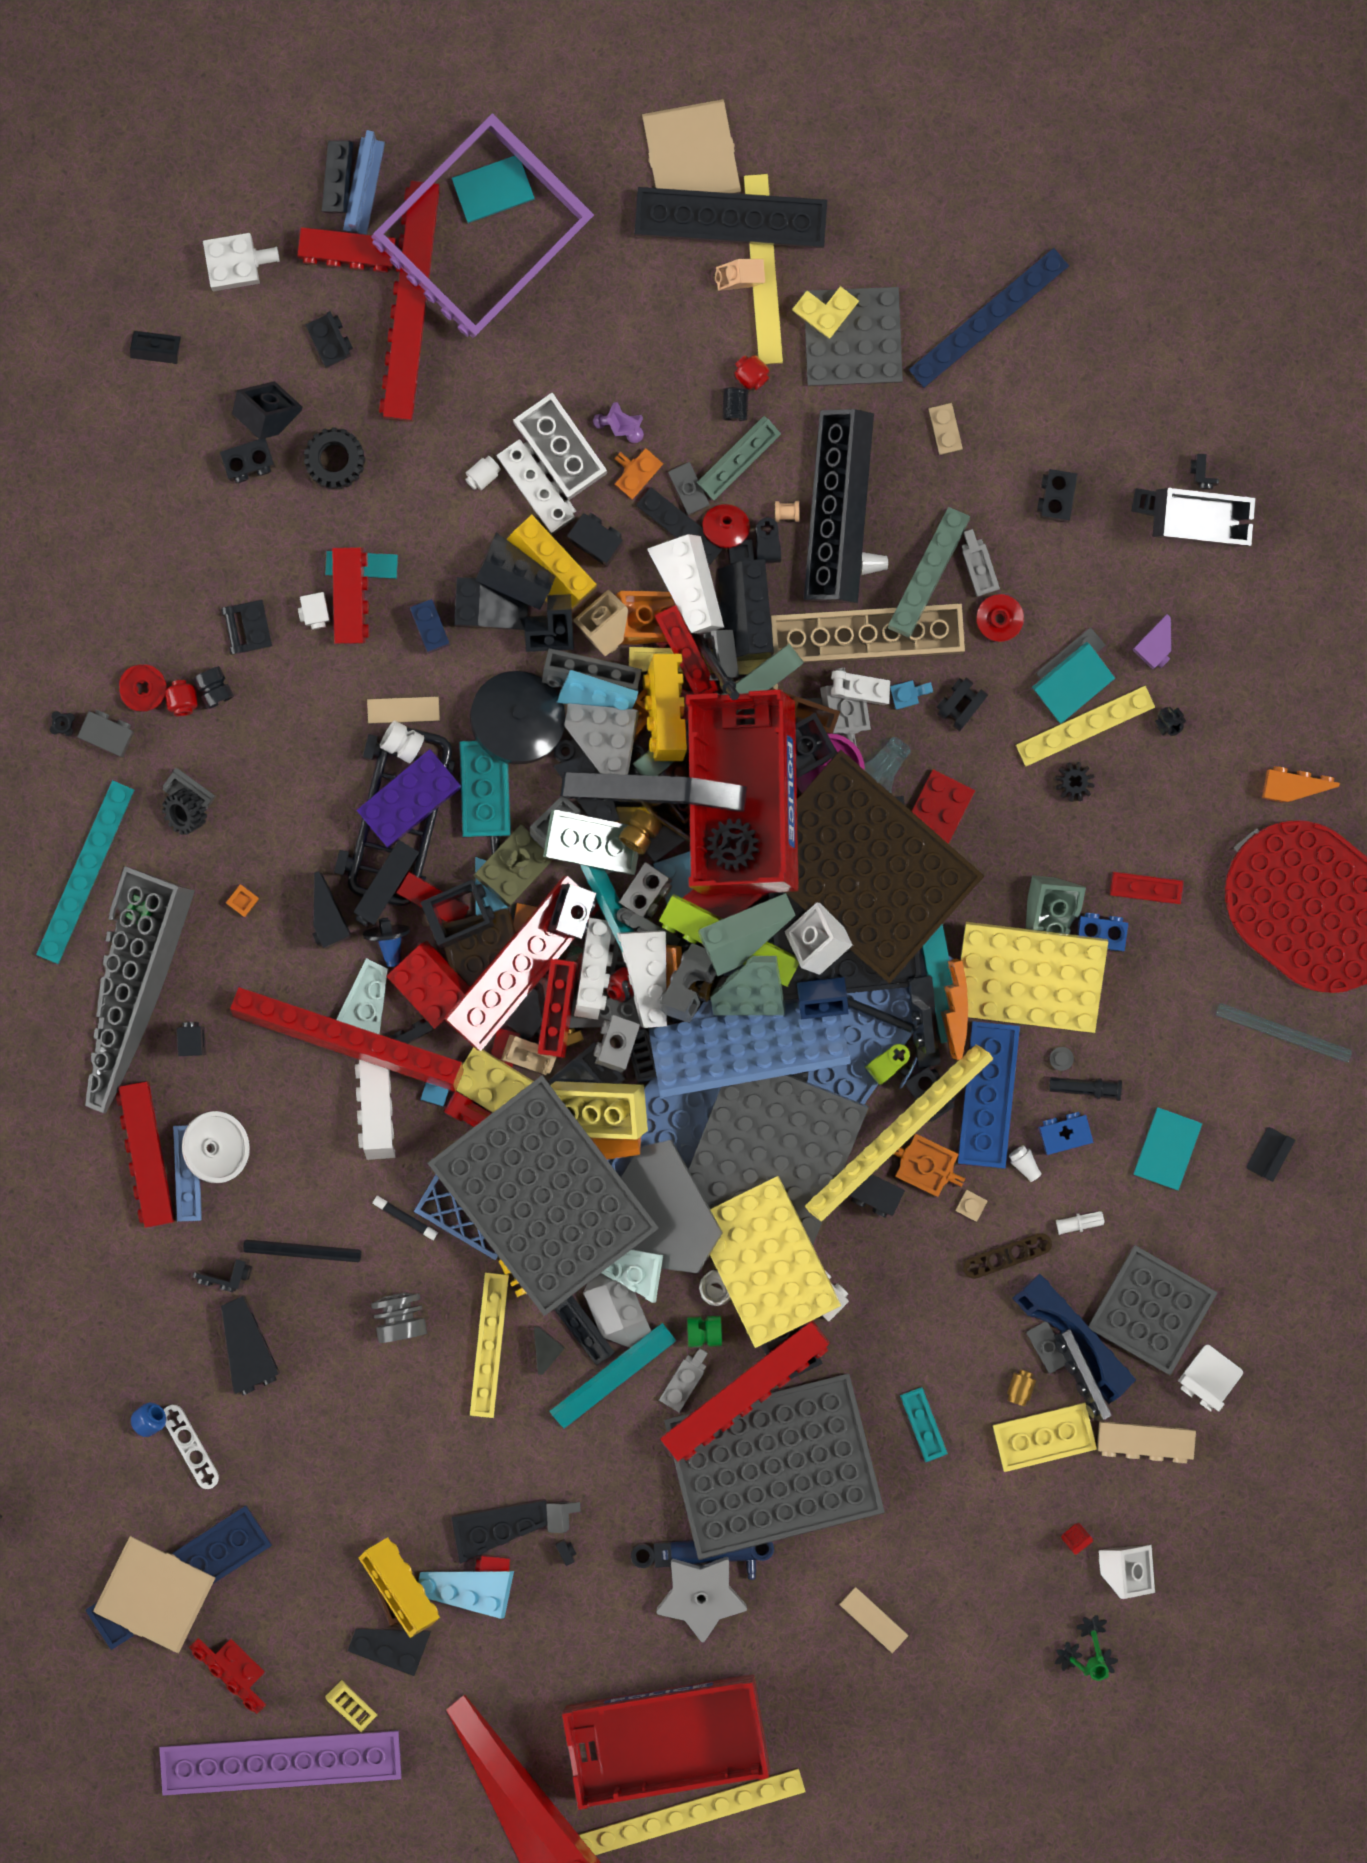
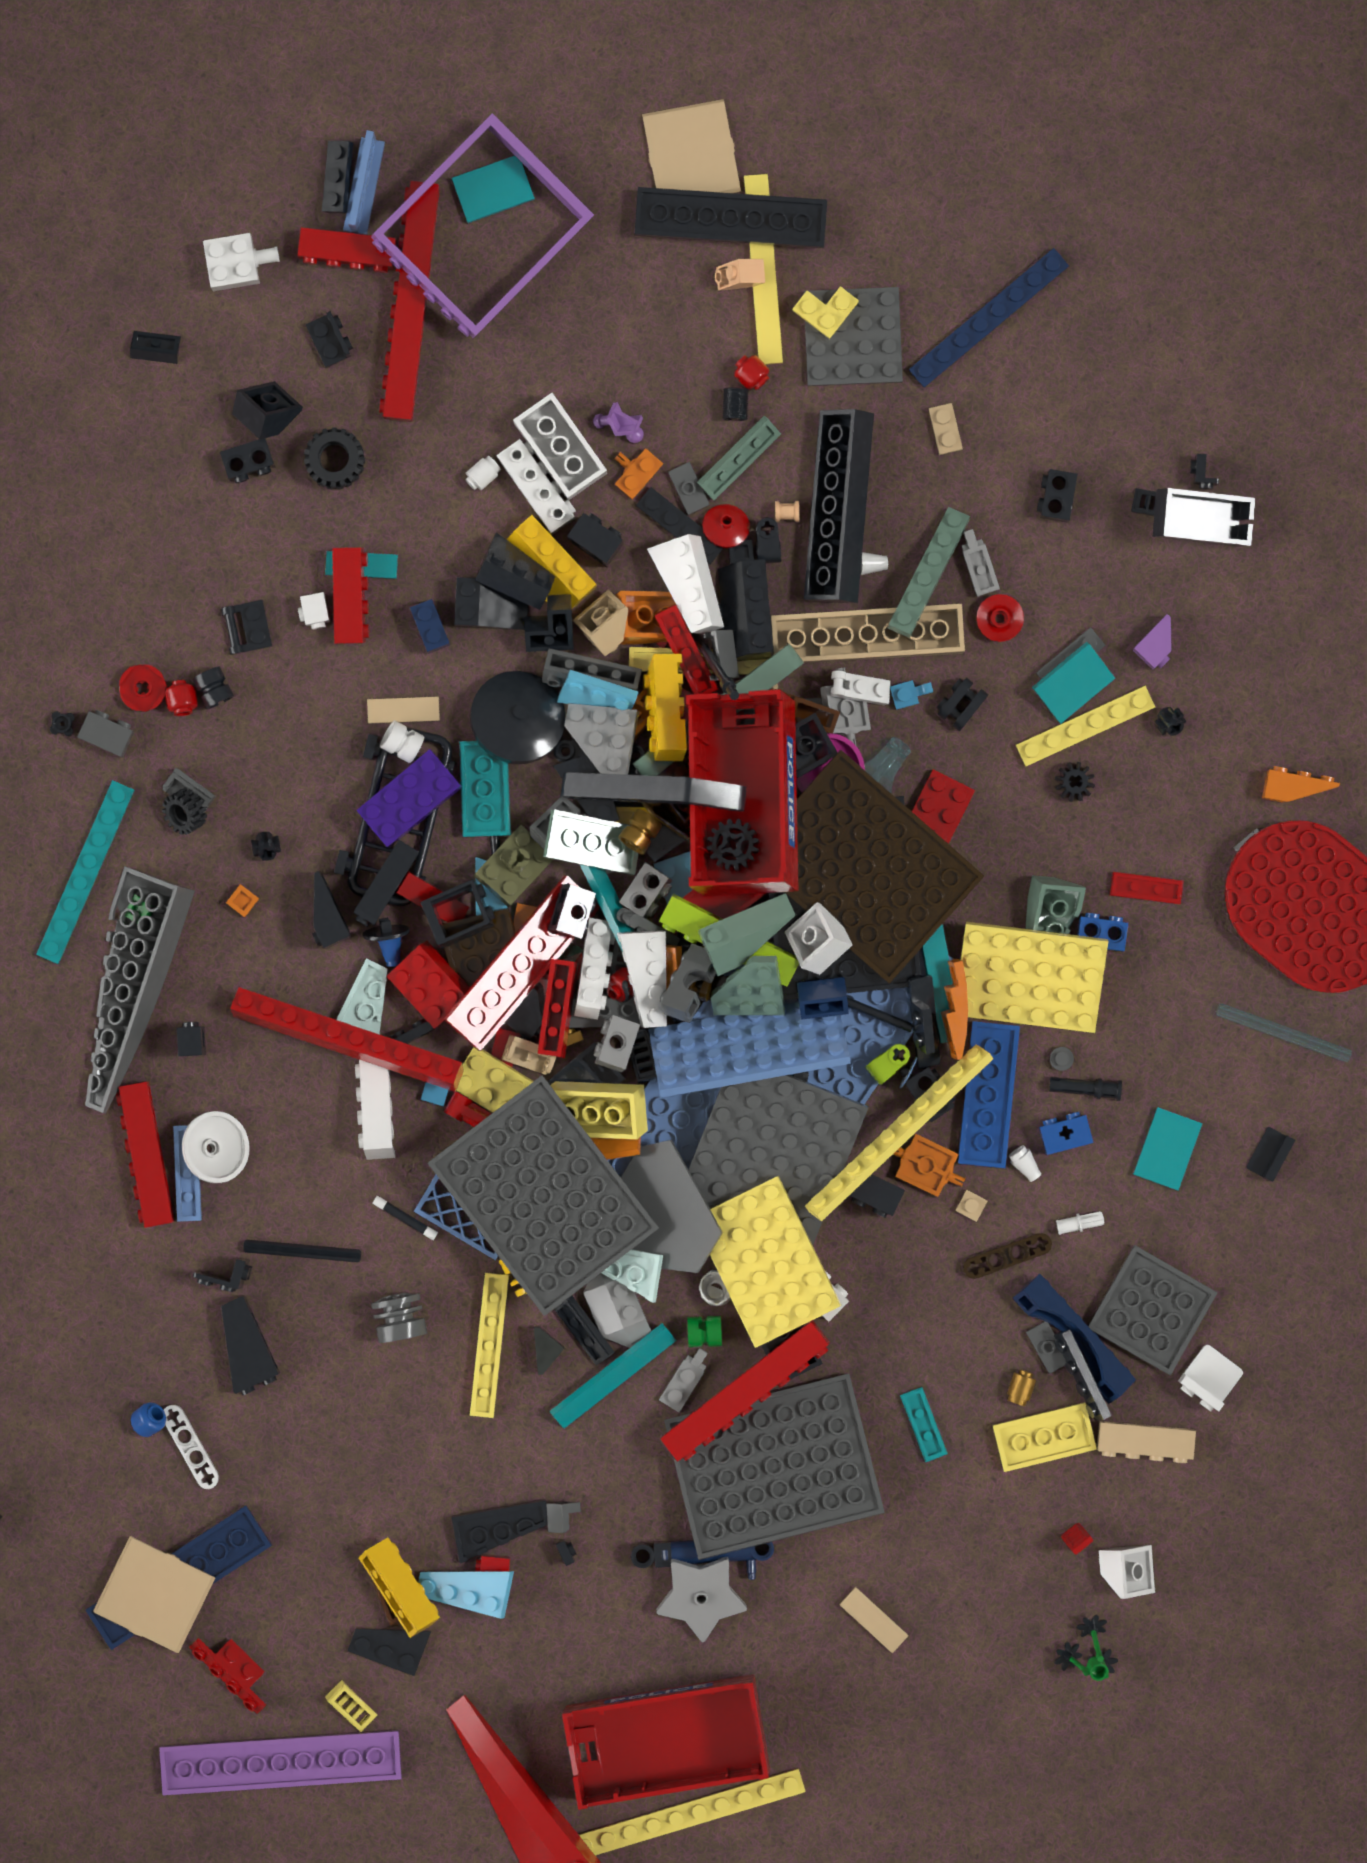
(266, 846): none -> black gear

